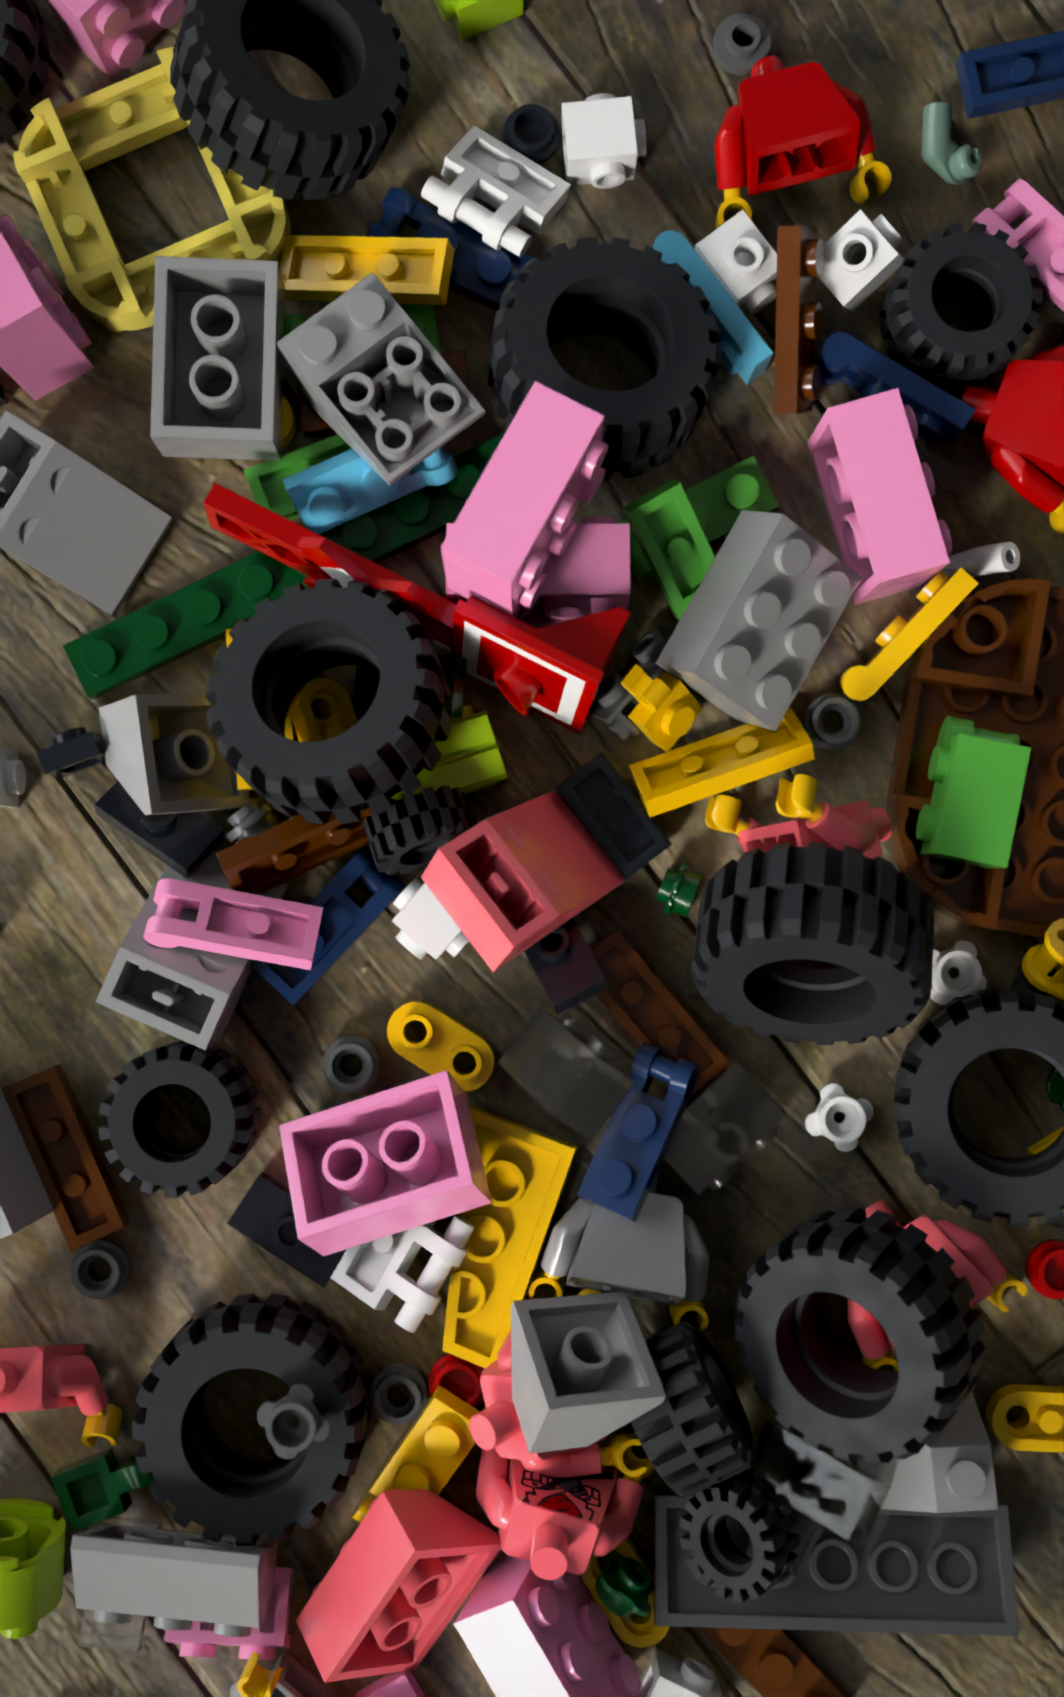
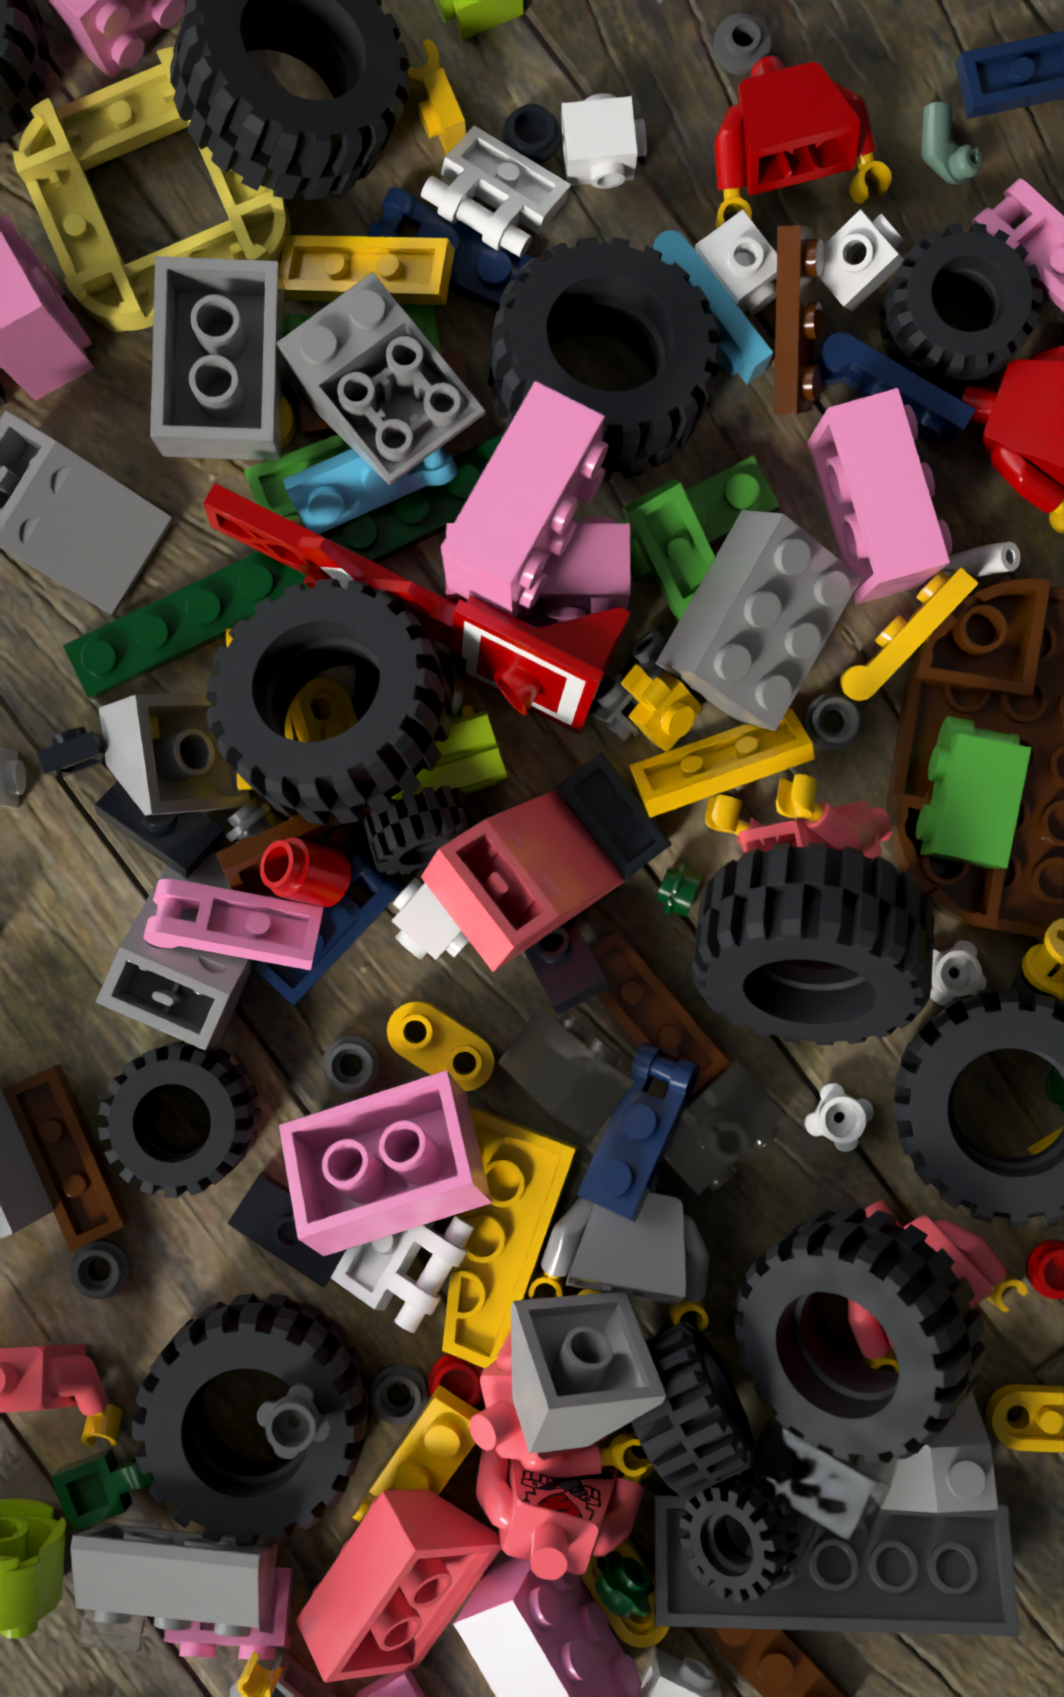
(306, 871): none -> red brick
(440, 109): none -> yellow plate

